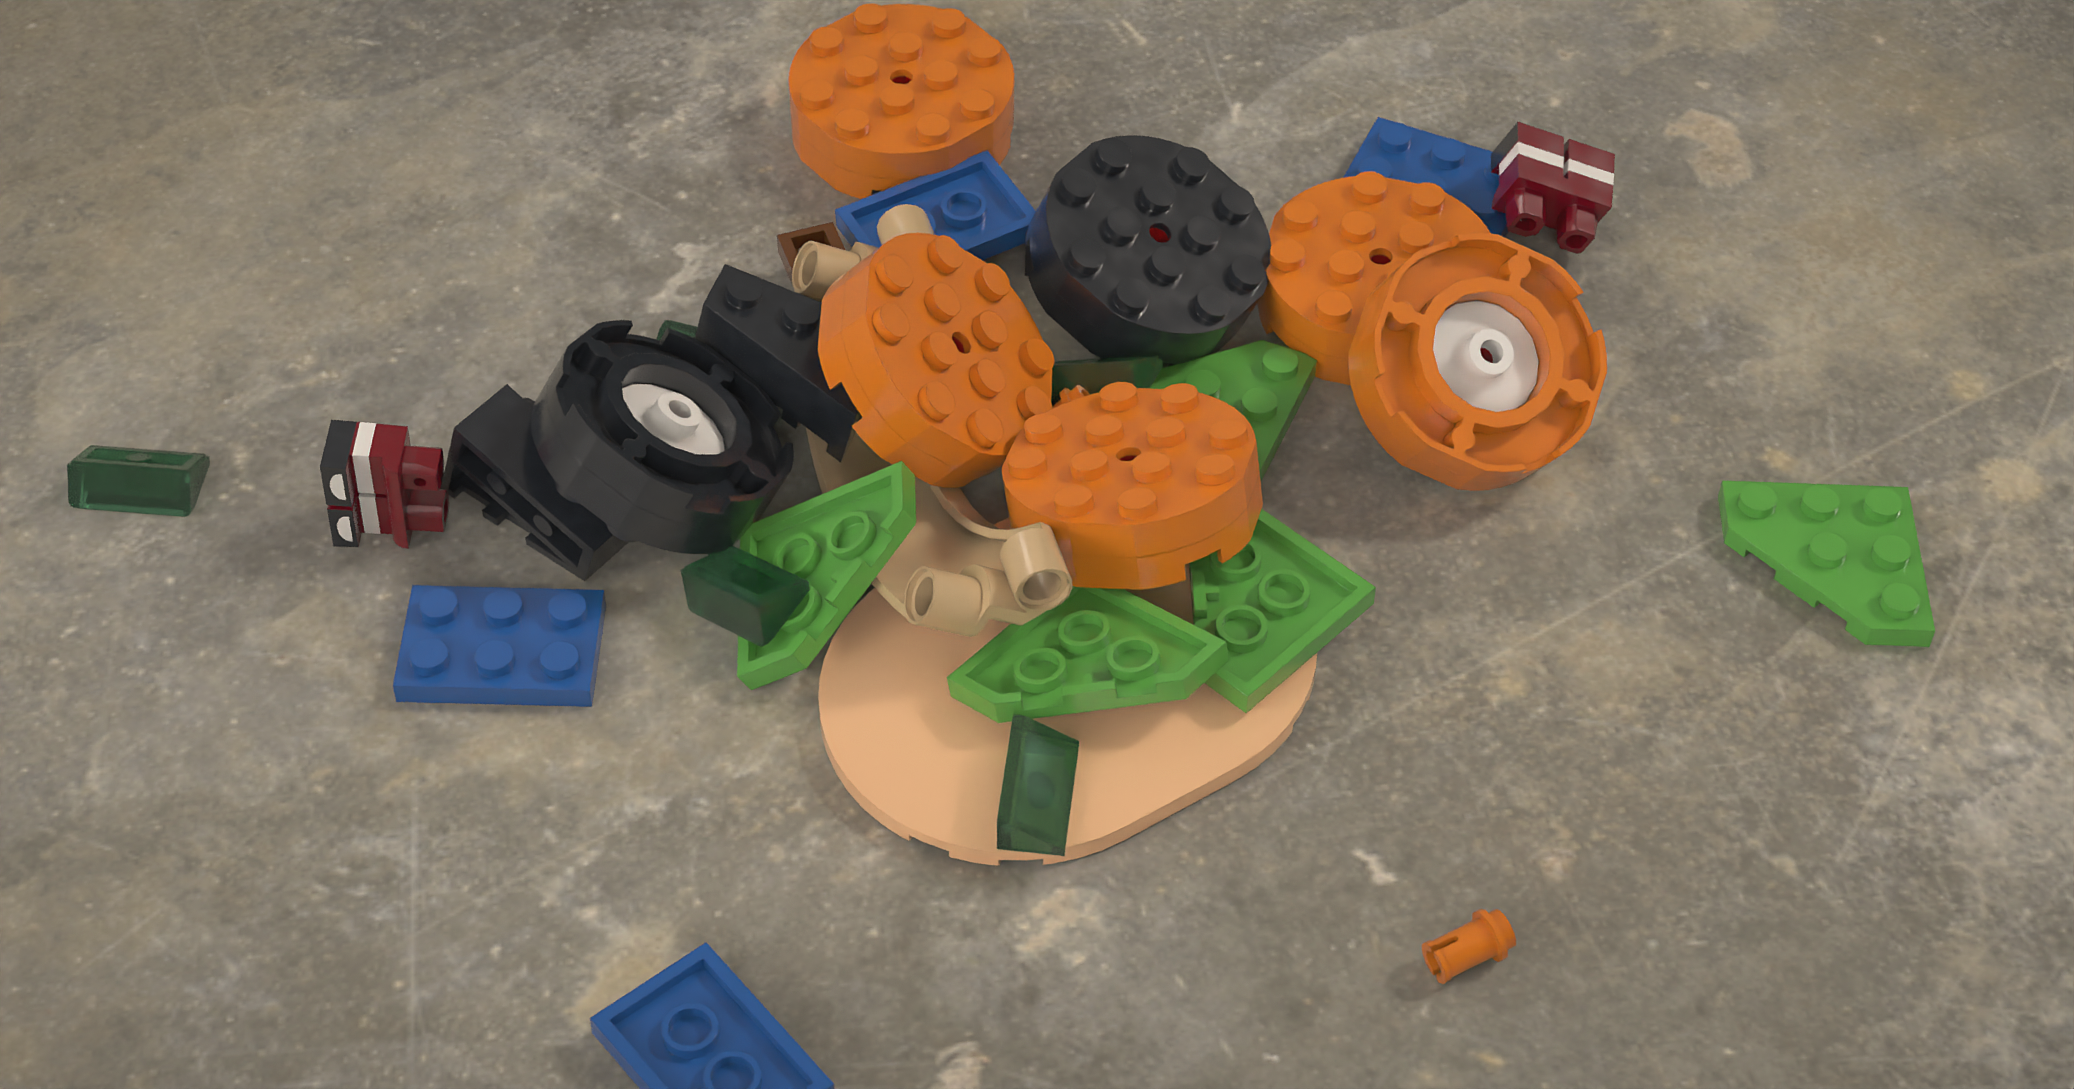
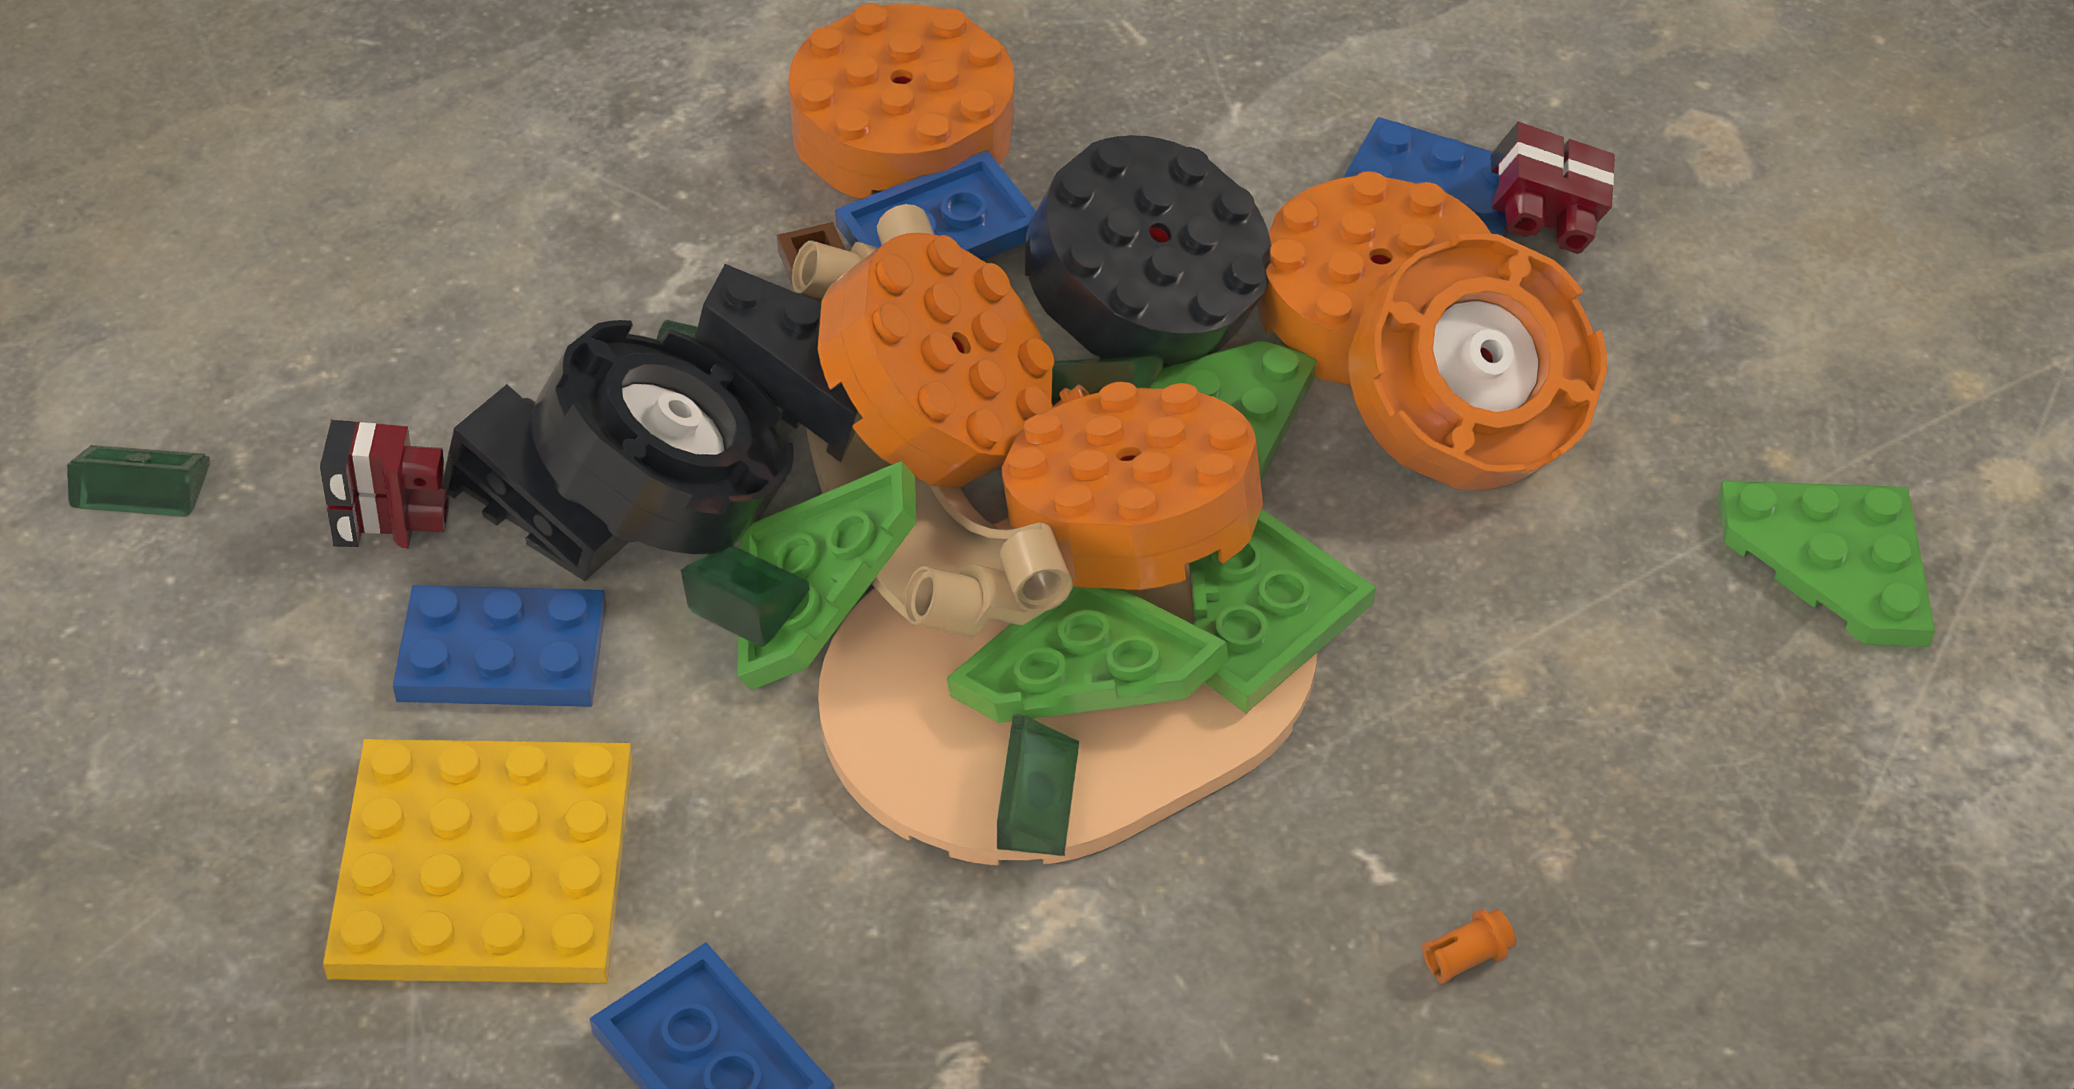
(481, 862): none -> yellow plate

